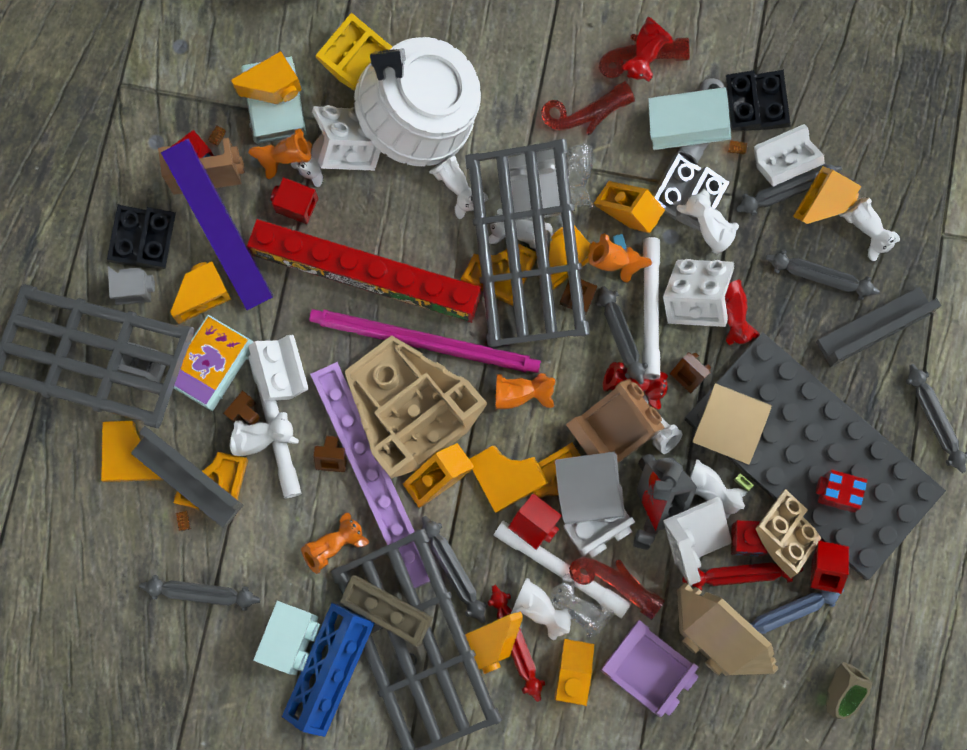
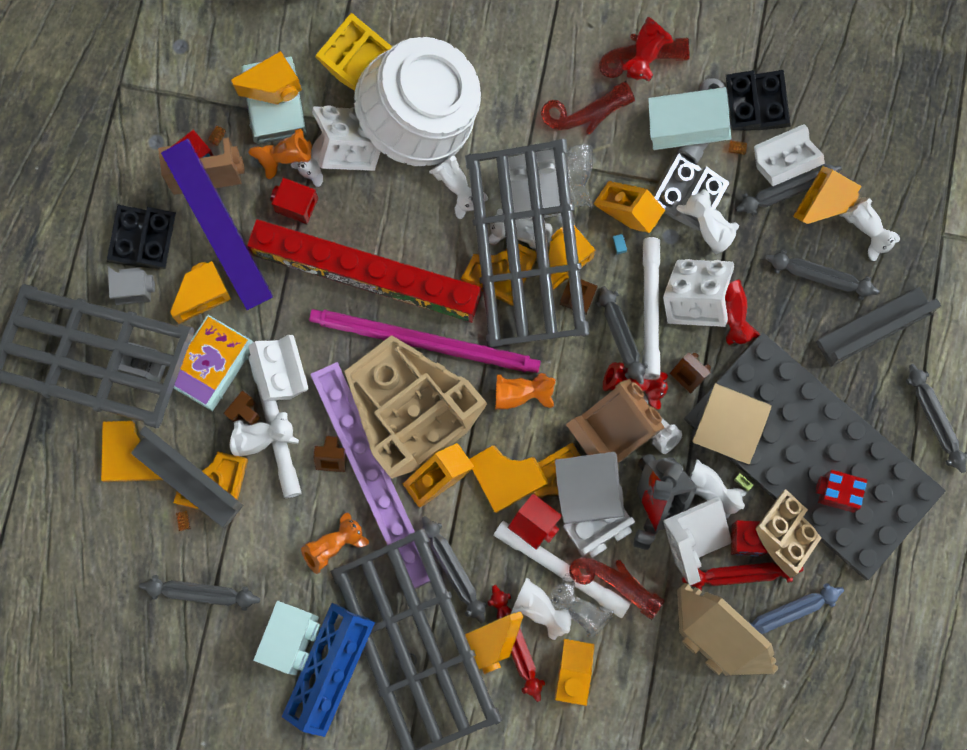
(386, 610): dark tan tile -> none
(388, 58): black tile -> none
(612, 257): orange animal -> none
(650, 670): lavender panel -> none
(830, 567): red brick -> none
(847, 691): dark tan rock -> none

